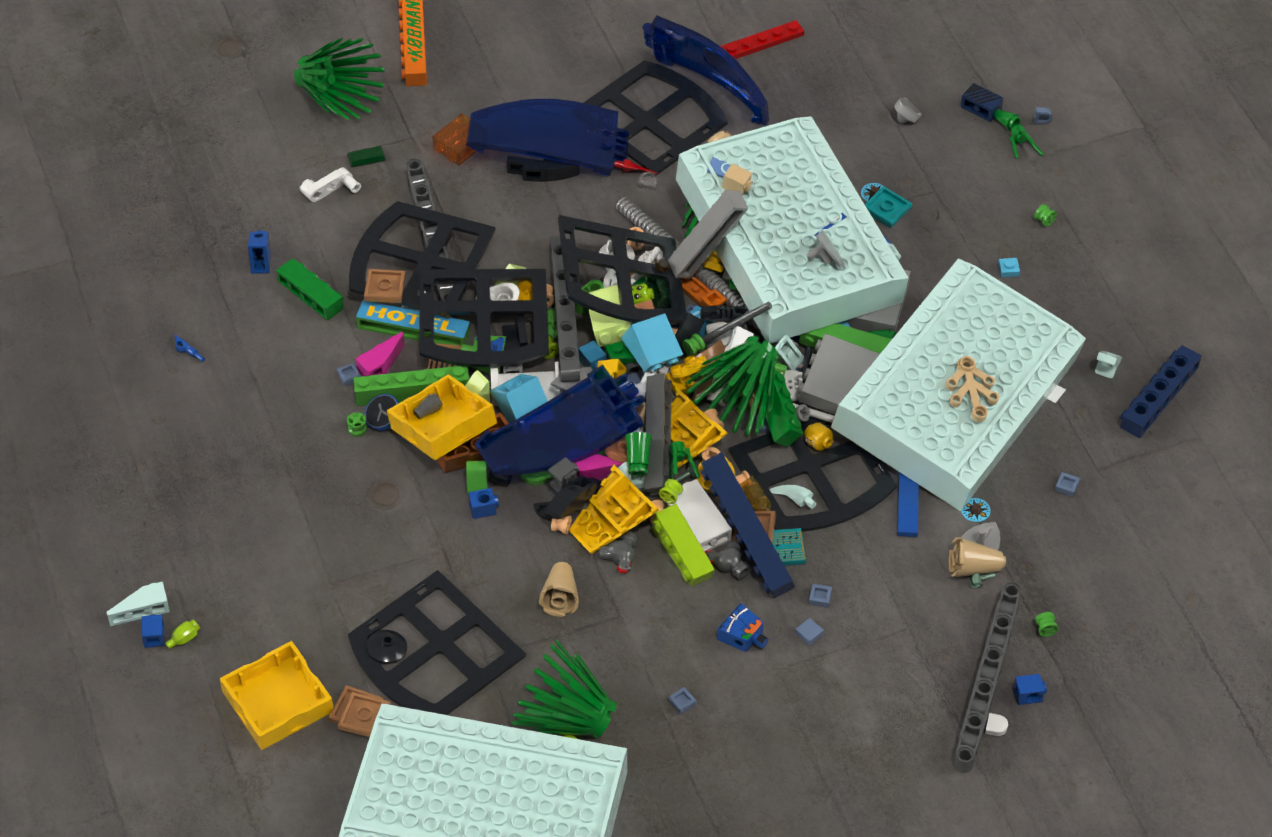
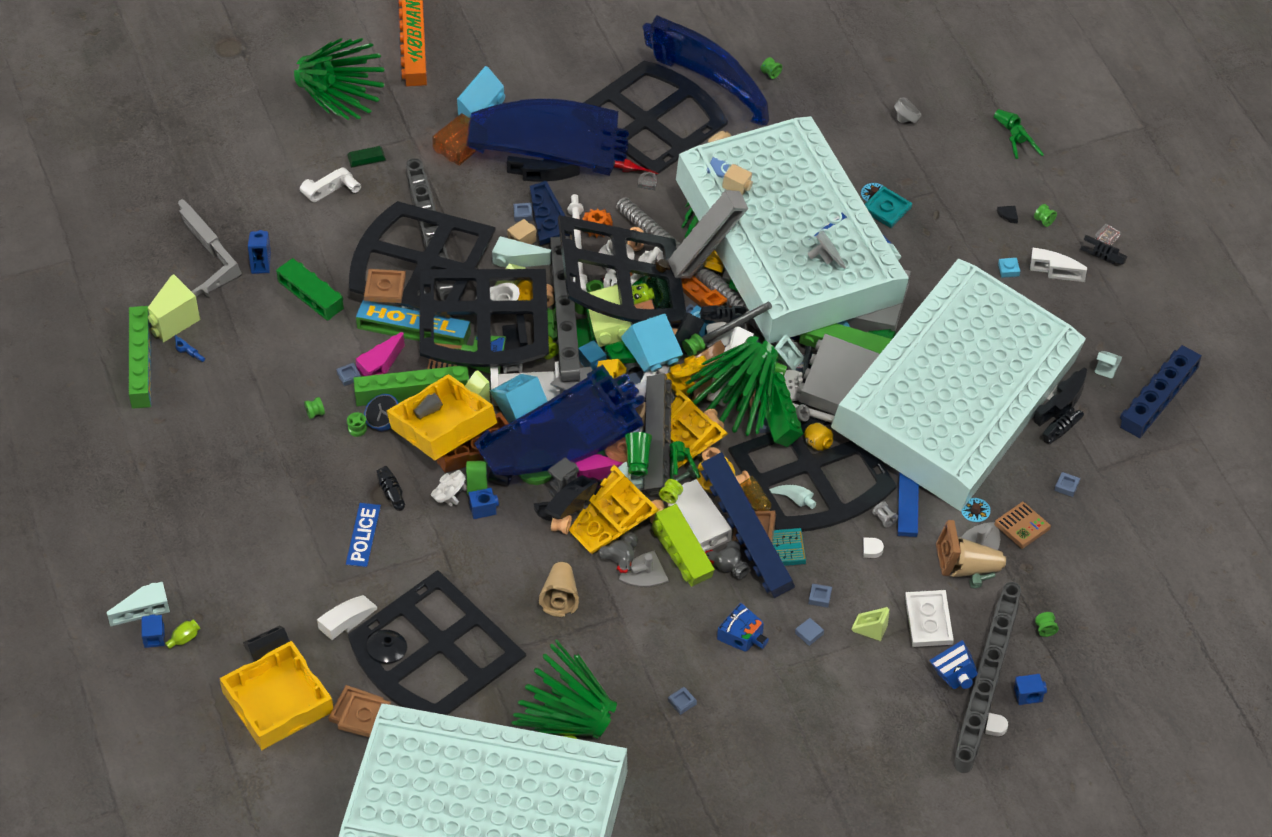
(139, 357): none -> bright green brick
(172, 310): none -> yellowish green slope
(212, 244): none -> light grey hinge
(266, 642): none -> black panel
(314, 408): none -> bright green wheel
(345, 616): none -> white slope
(363, 534): none -> blue sticker
(391, 487): none -> black hinge
(449, 487): none -> white plate
(481, 93): none -> medium azure slope
(519, 254): none -> light aqua slope
(522, 232): none -> tan brick
(523, 211): none -> sand blue tile
(546, 212): none -> dark blue wing
(576, 209): none -> white bar
(585, 330): none -> green panel
(599, 217): none -> orange gear
(645, 571): none -> light grey shield
(764, 39): red plate -> none
(771, 68): none -> bright green wheel
(872, 548): none -> white tile
(872, 623): none -> yellowish green slope
(885, 514): none -> light grey bush
(929, 618): none -> white plate
(948, 548): none -> medium nougat tile
(955, 666): none -> blue torso
(972, 386): tan plant -> none
(981, 102): dark blue brick -> none
(1008, 213): none -> black tile
(1022, 525): none -> medium nougat tile
(1042, 115): sand blue tile -> none
(1057, 265): none -> white slope
(1062, 424): none -> black hinge
(1067, 395): none -> black slope
(1103, 251): none -> black hinge
(1107, 234): none -> clear tile

